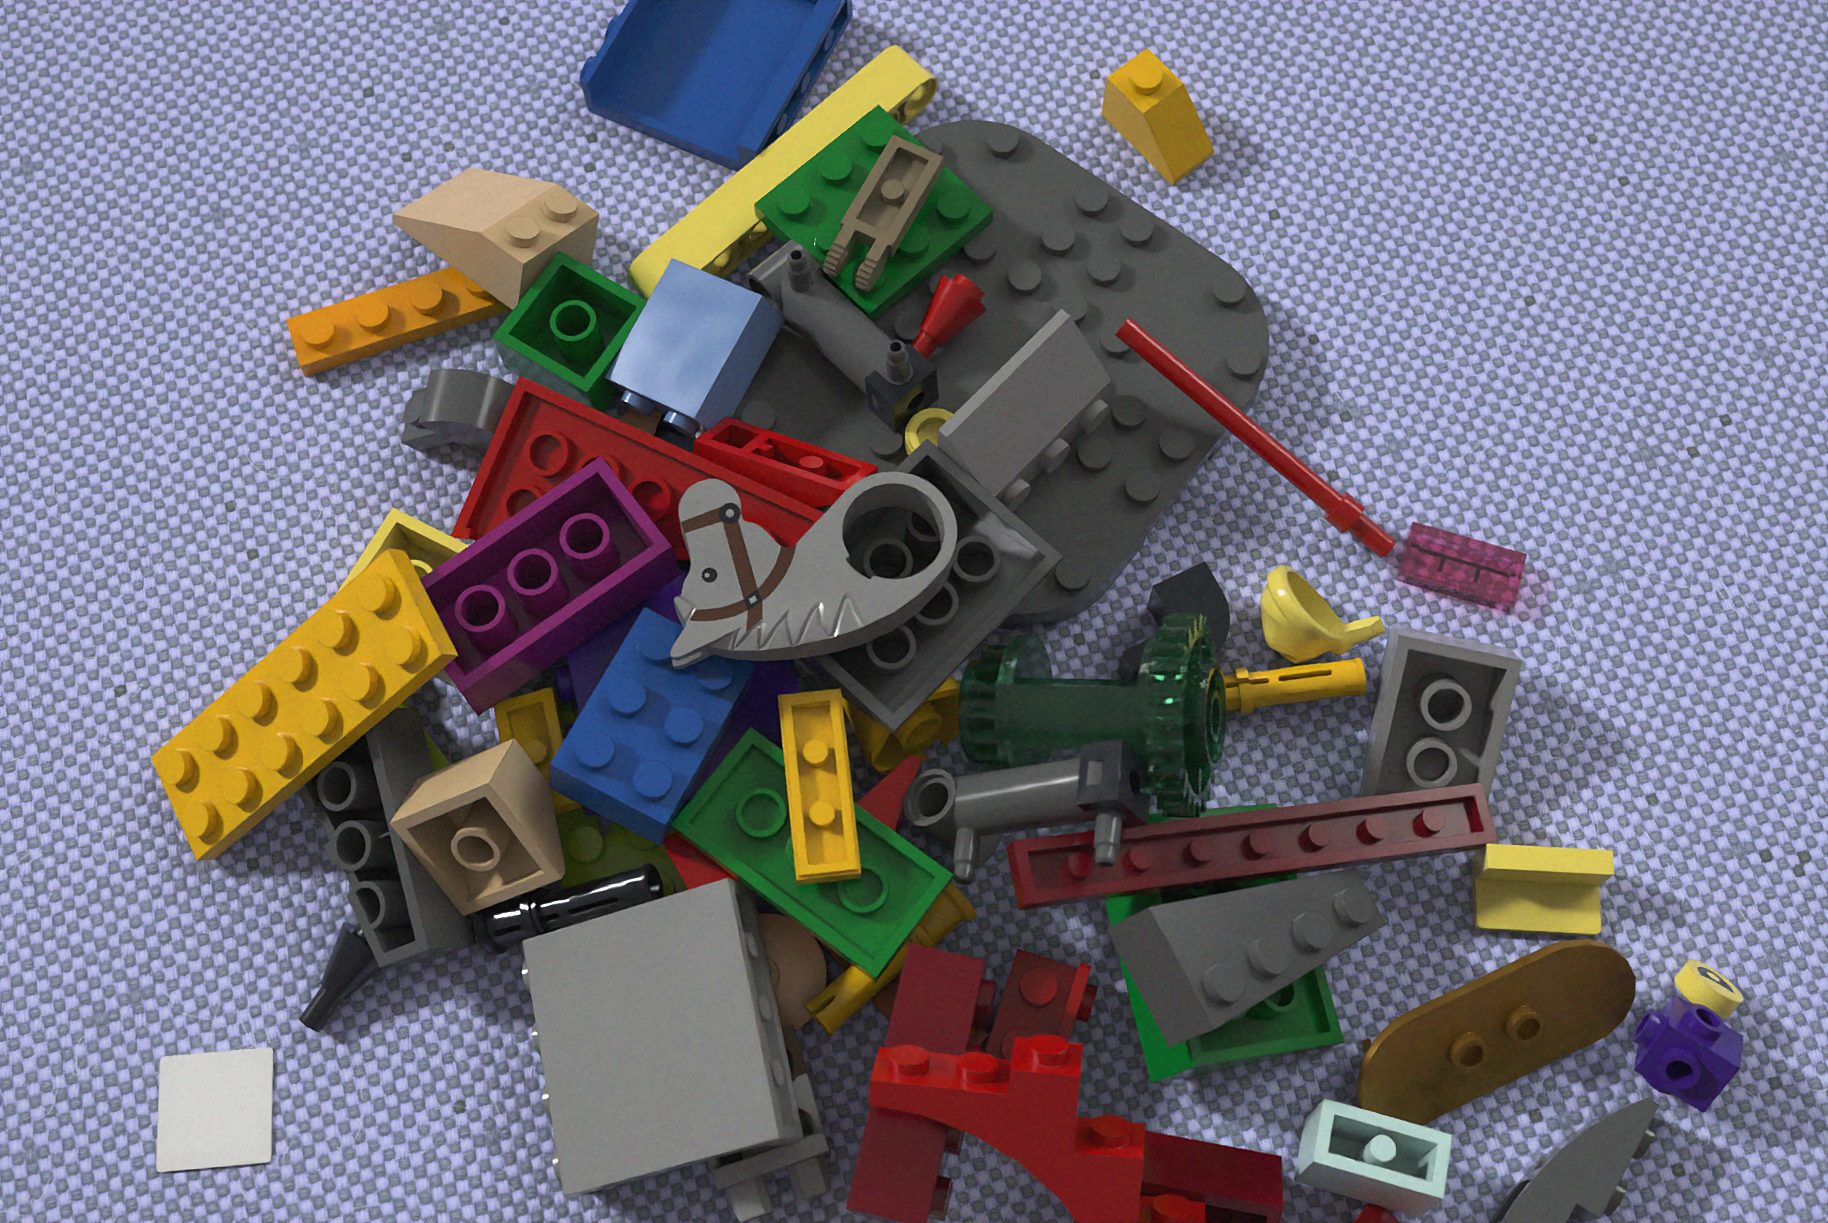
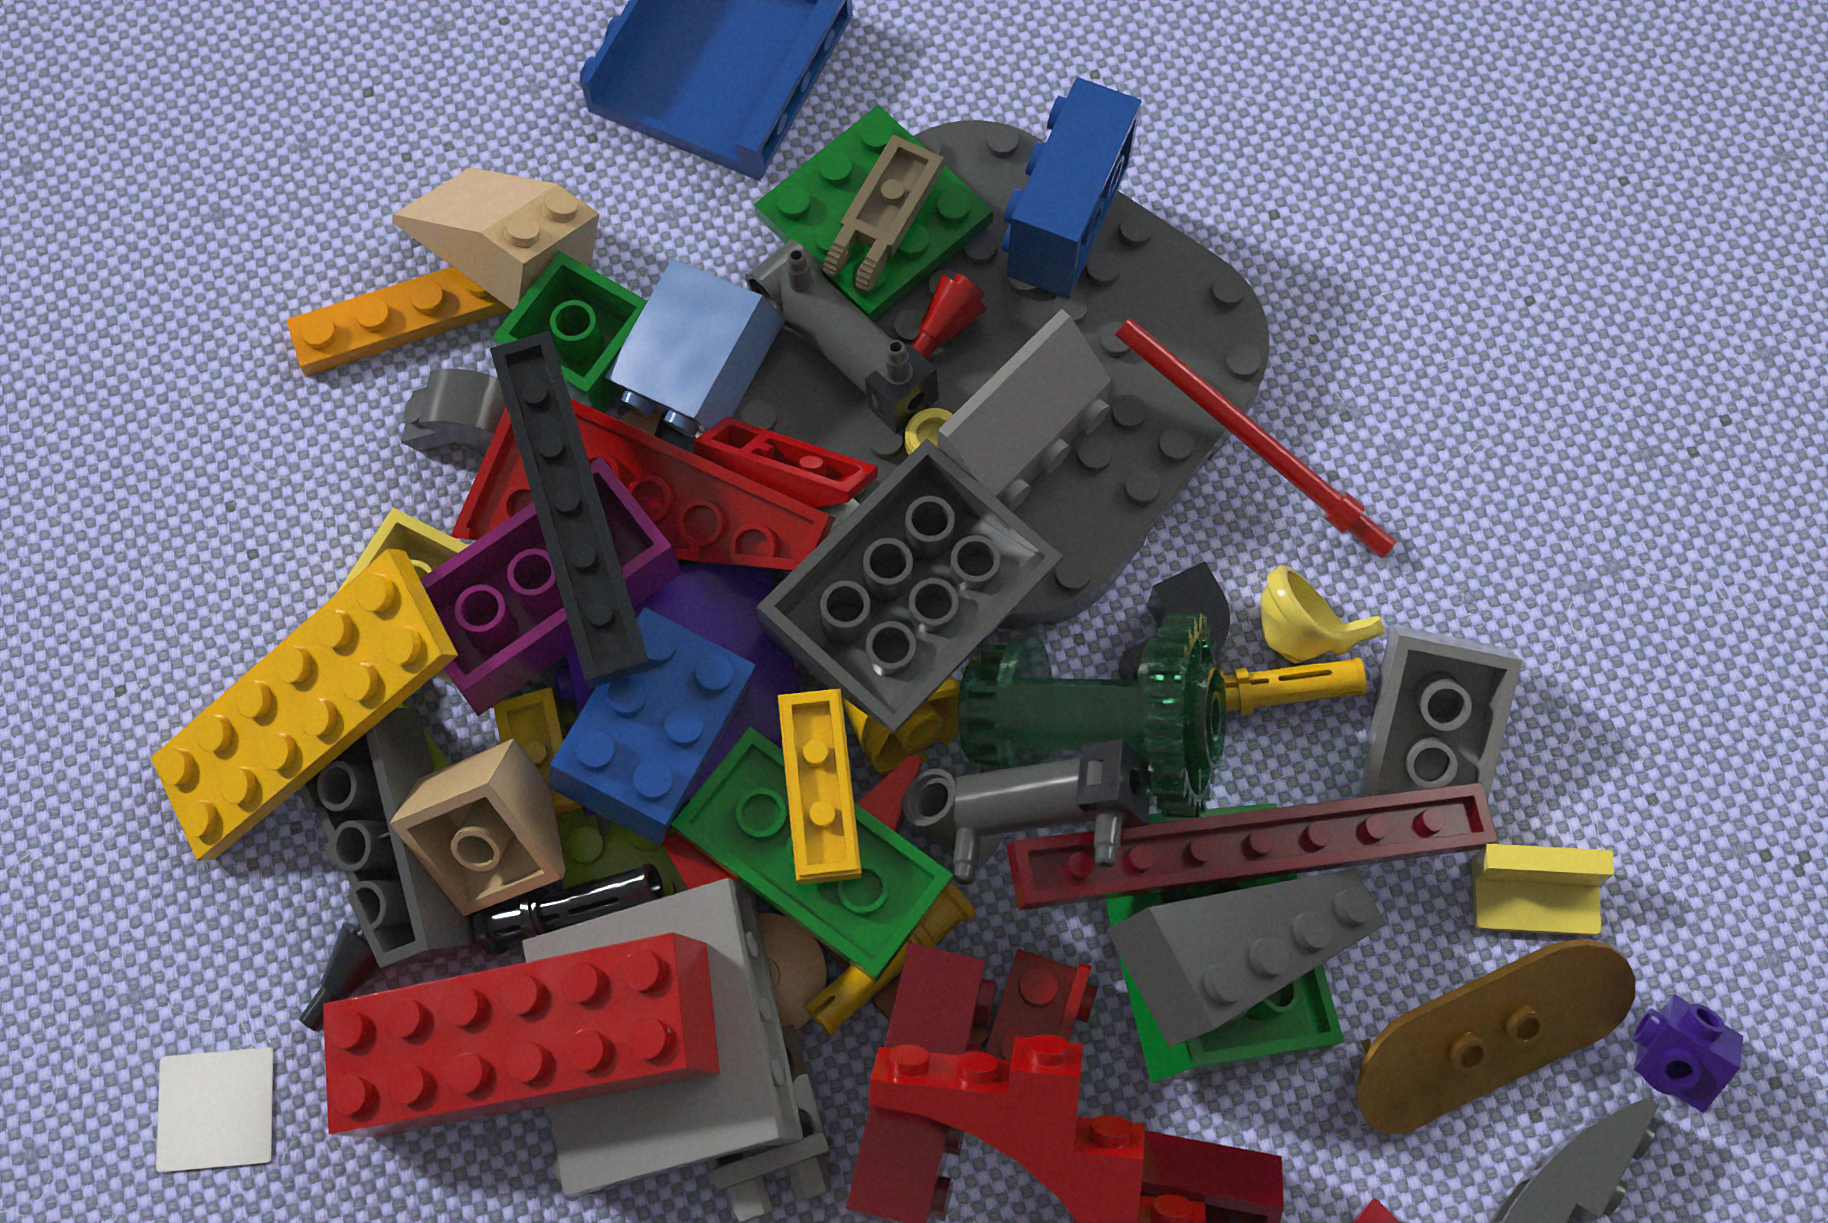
(520, 1037): none -> red brick
(570, 511): none -> black plate
(724, 226): light yellow beam -> none
(802, 600): light grey animal -> none
(1070, 186): none -> blue brick
(1156, 116): yellow slope -> none
(1373, 1158): light aqua brick -> none
(1461, 567): clear pink tile -> none
(1708, 987): light yellow tile -> none

